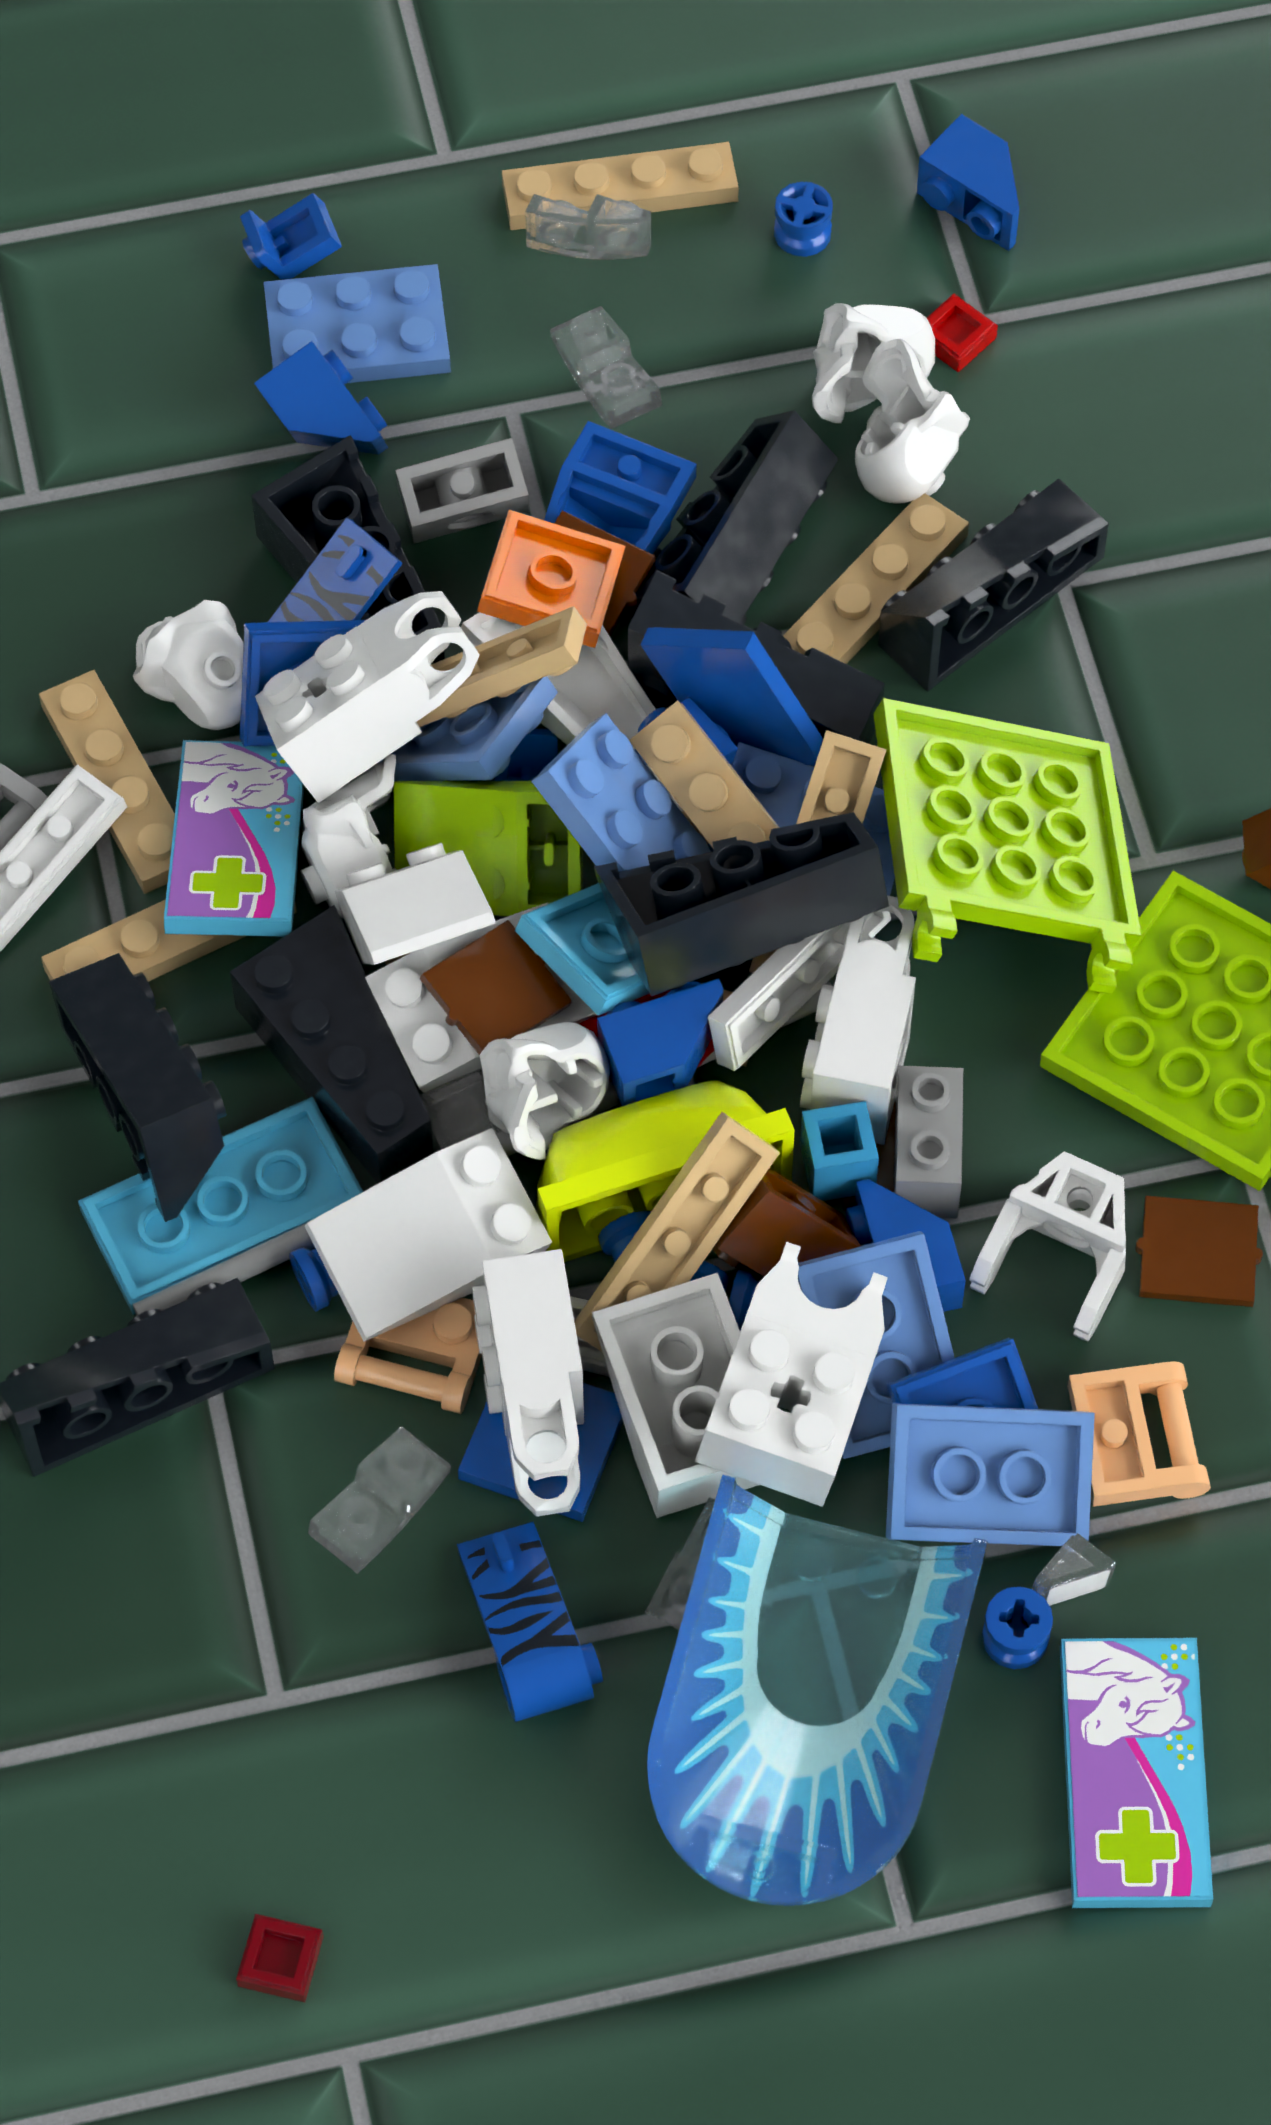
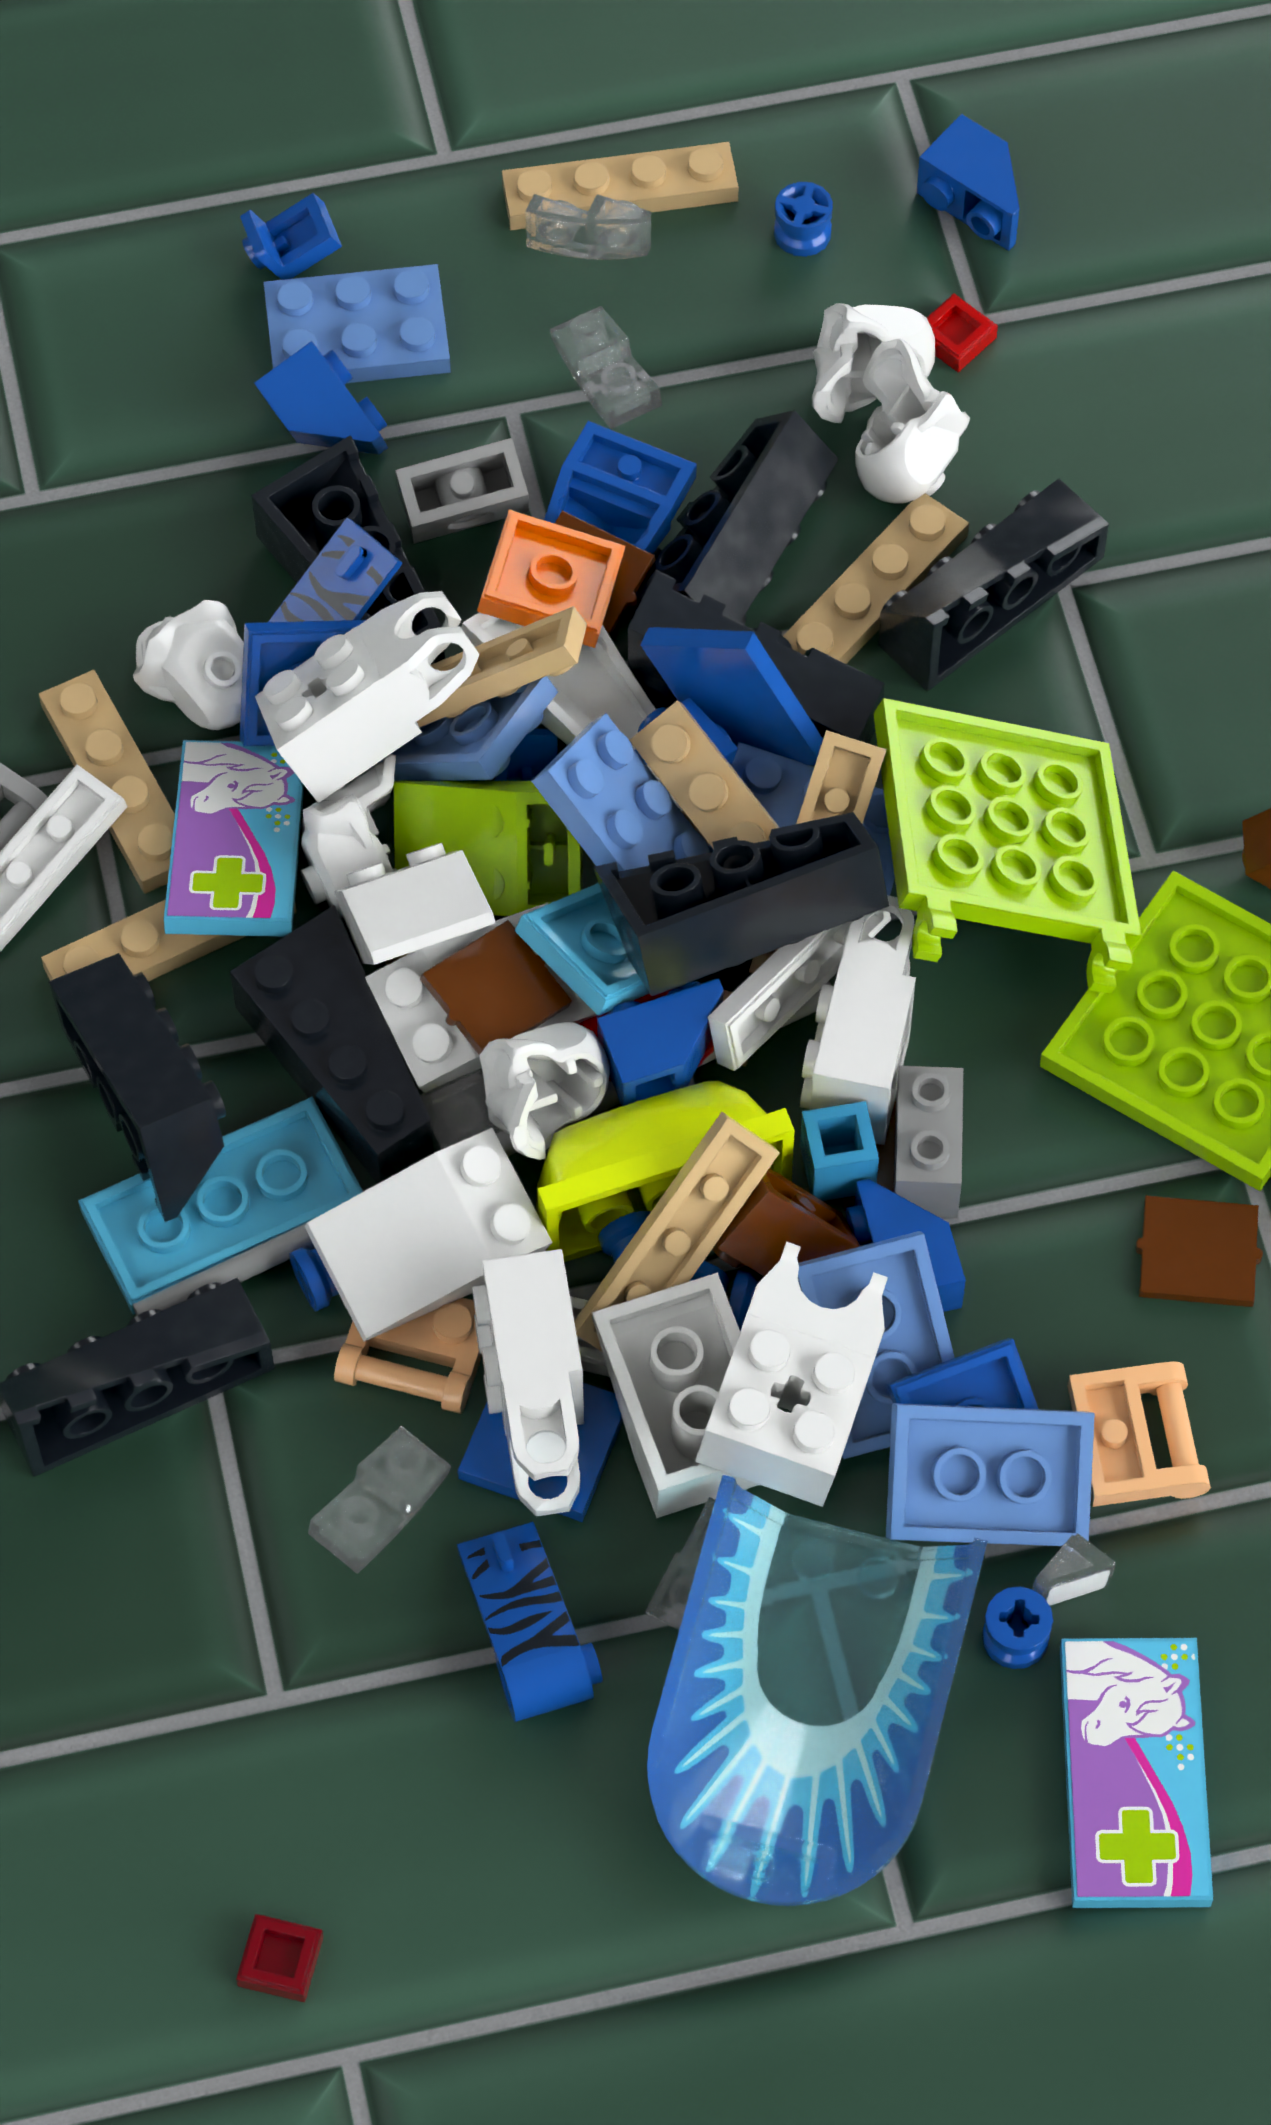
(1048, 1207): white piece -> none

